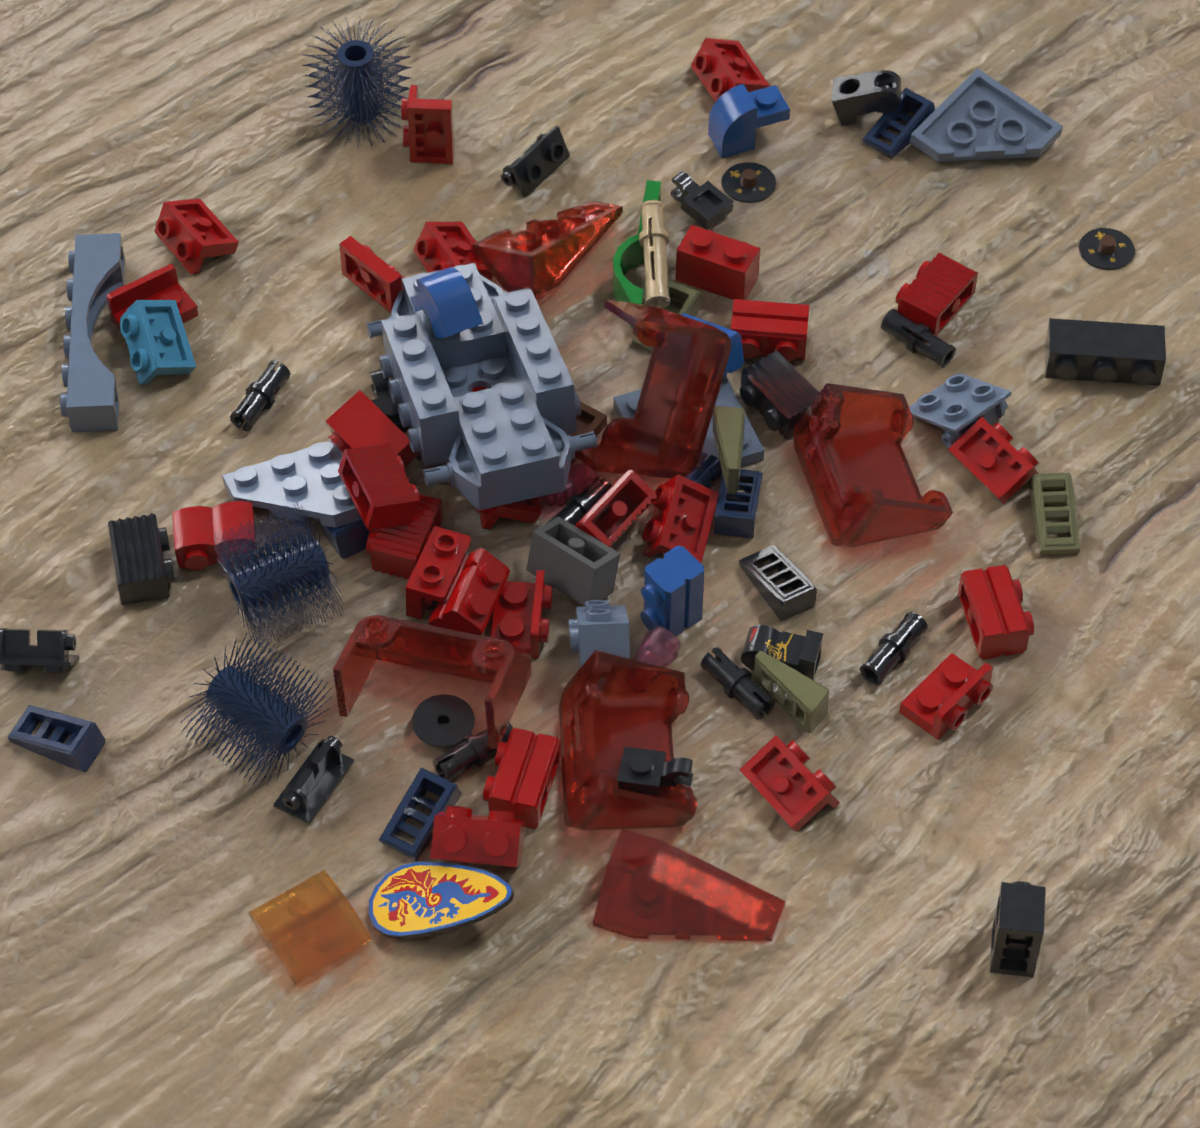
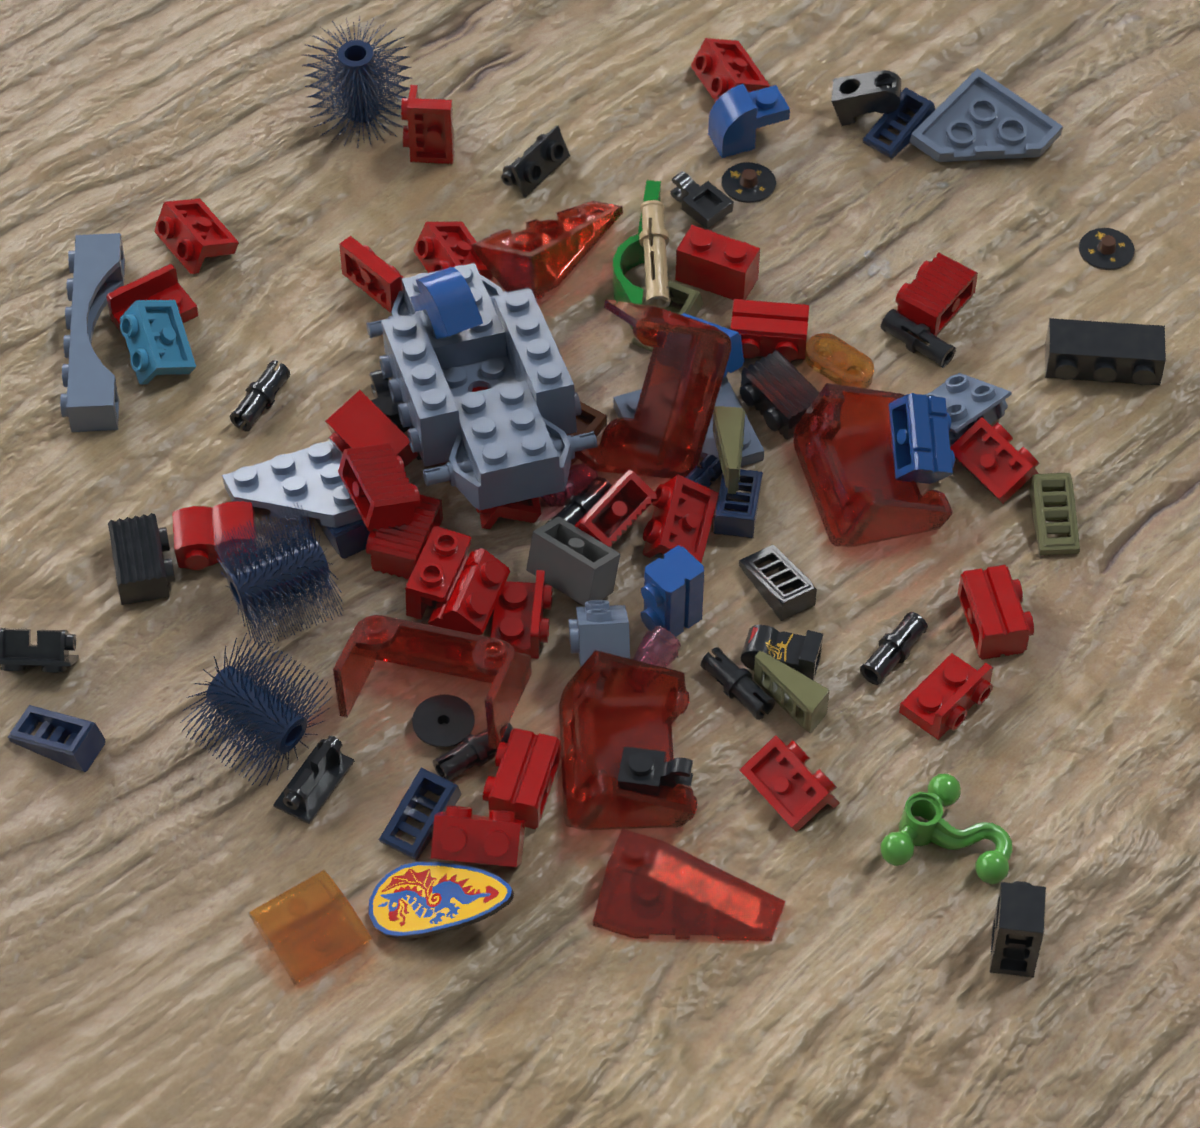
(843, 362): none -> clear orange plate
(921, 438): none -> blue brick
(944, 791): none -> bright green piece

